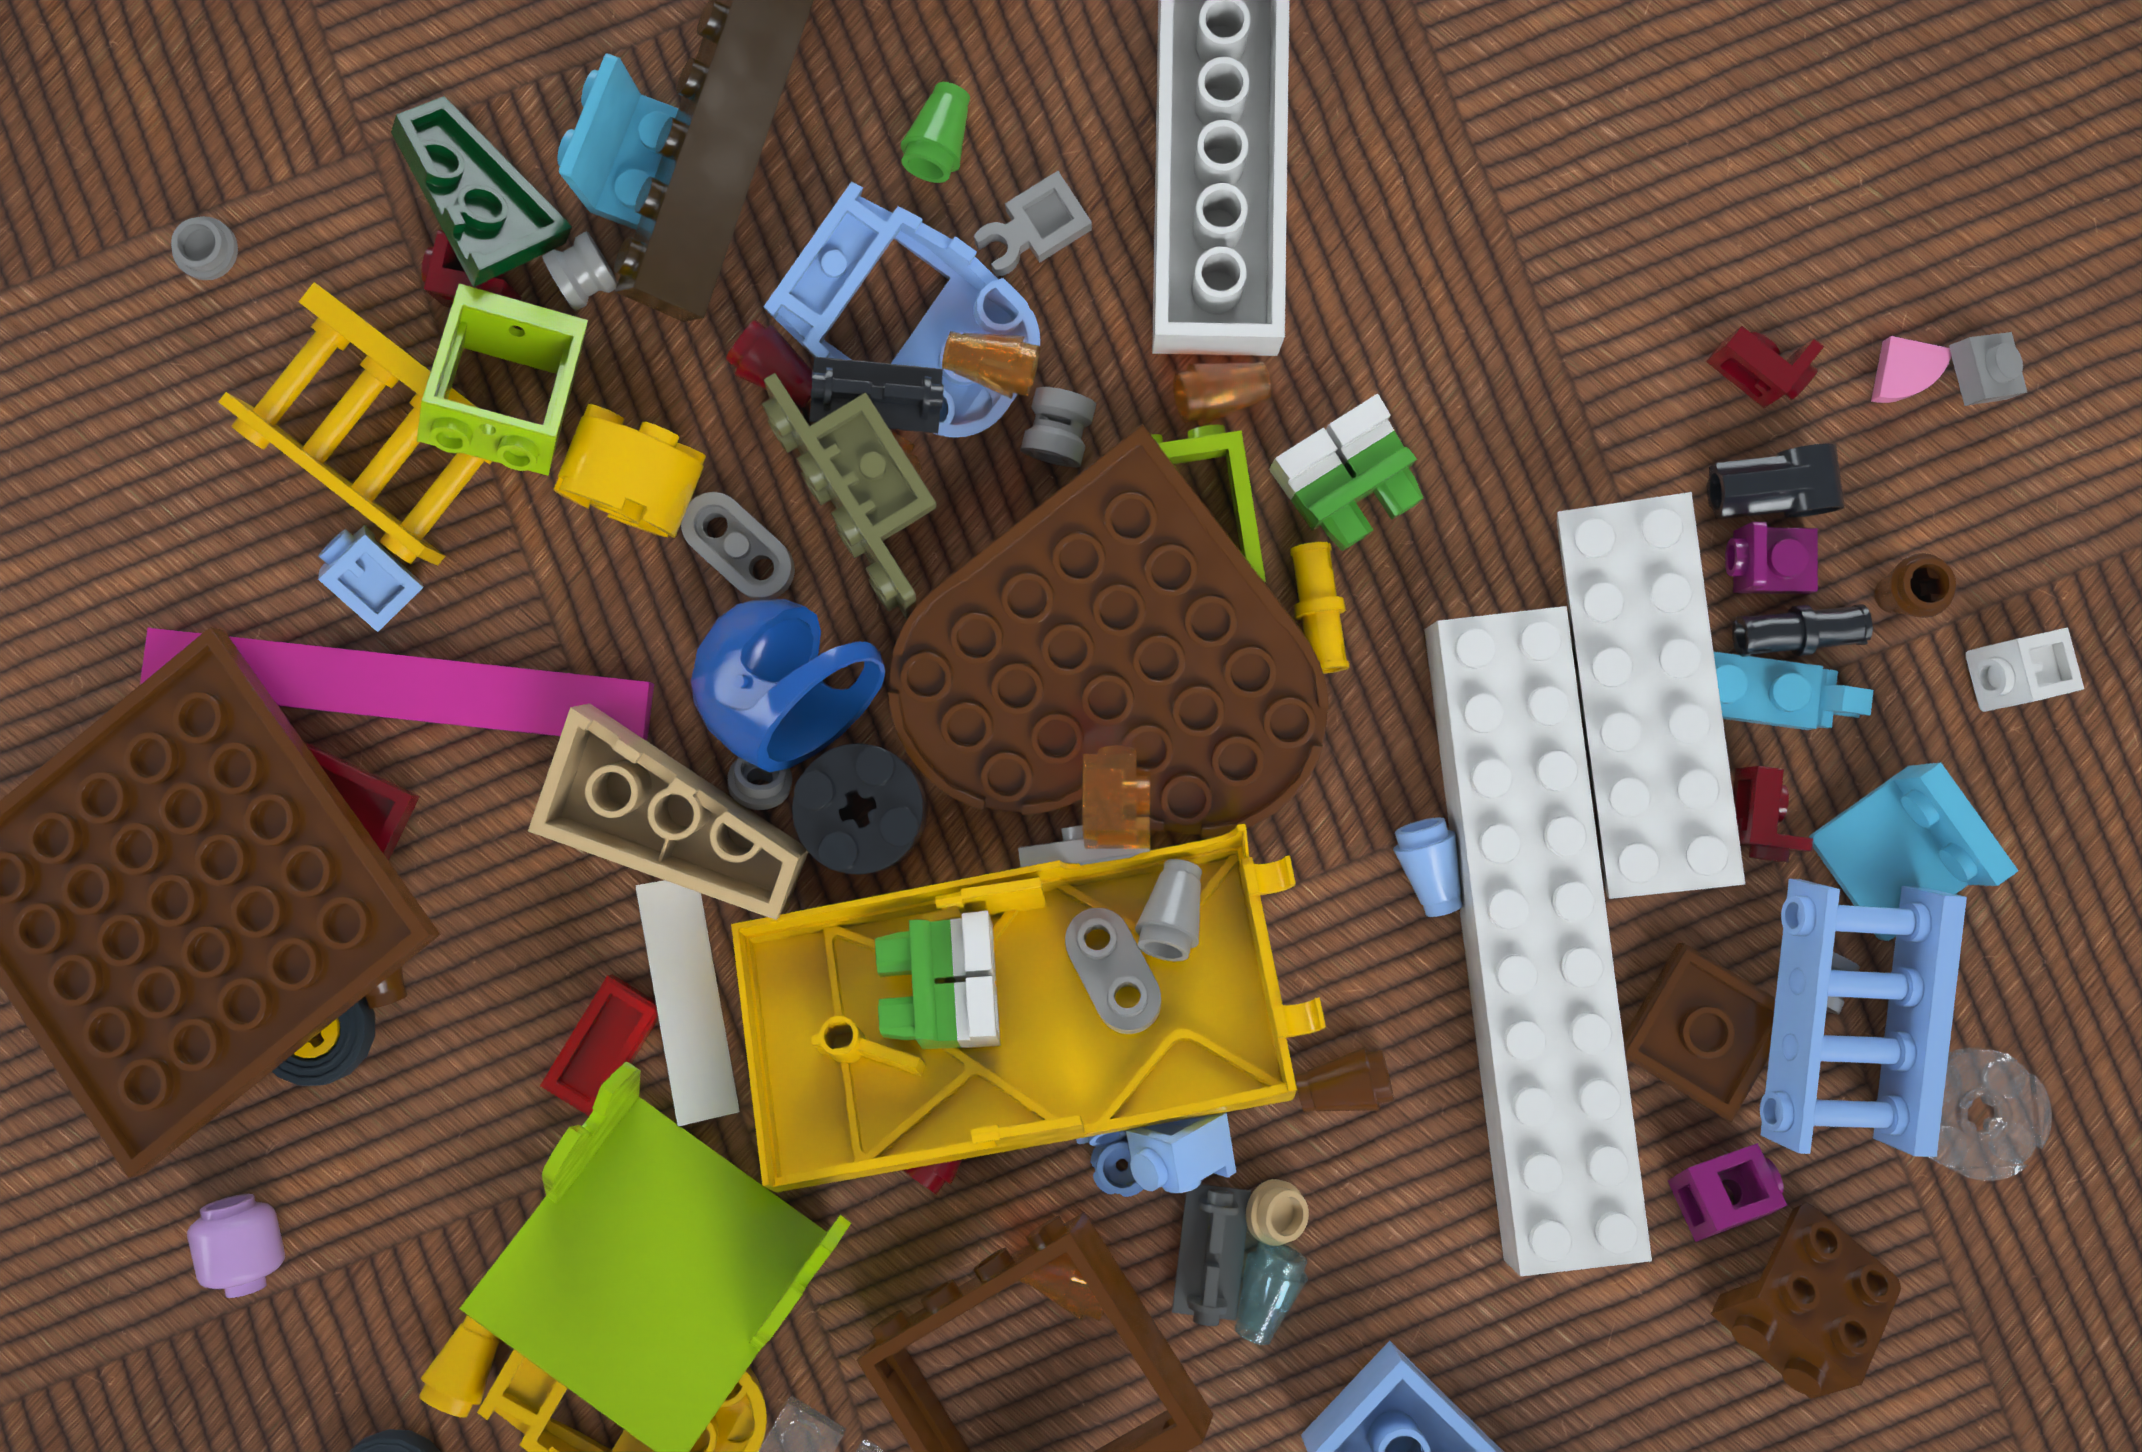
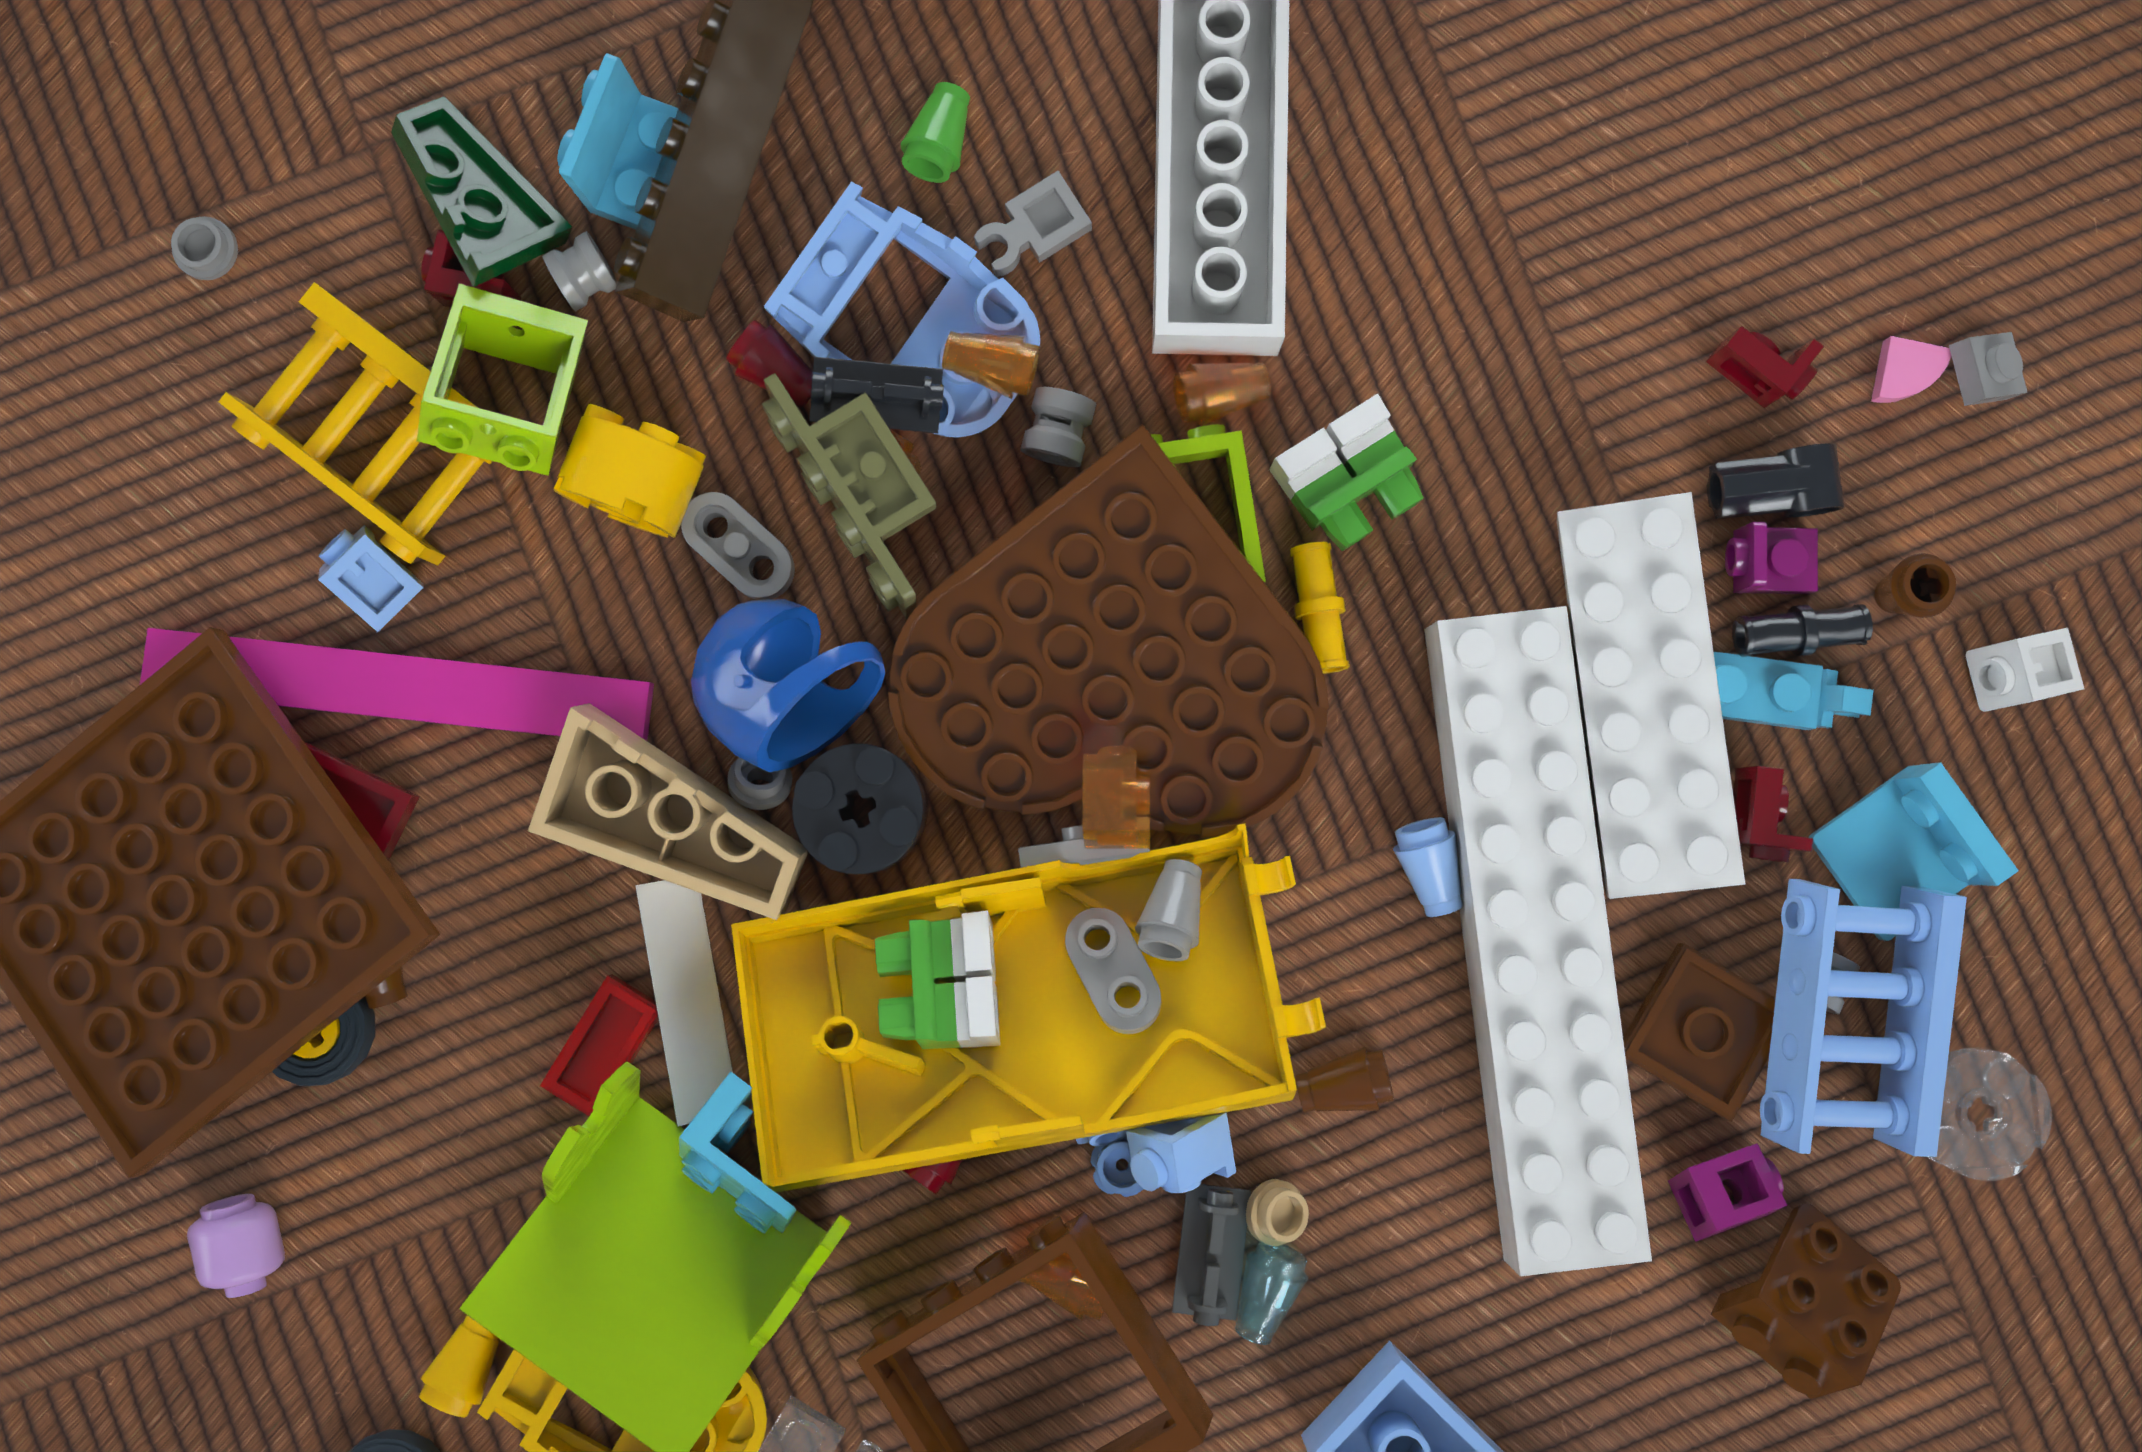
(722, 1125): none -> medium azure bracket

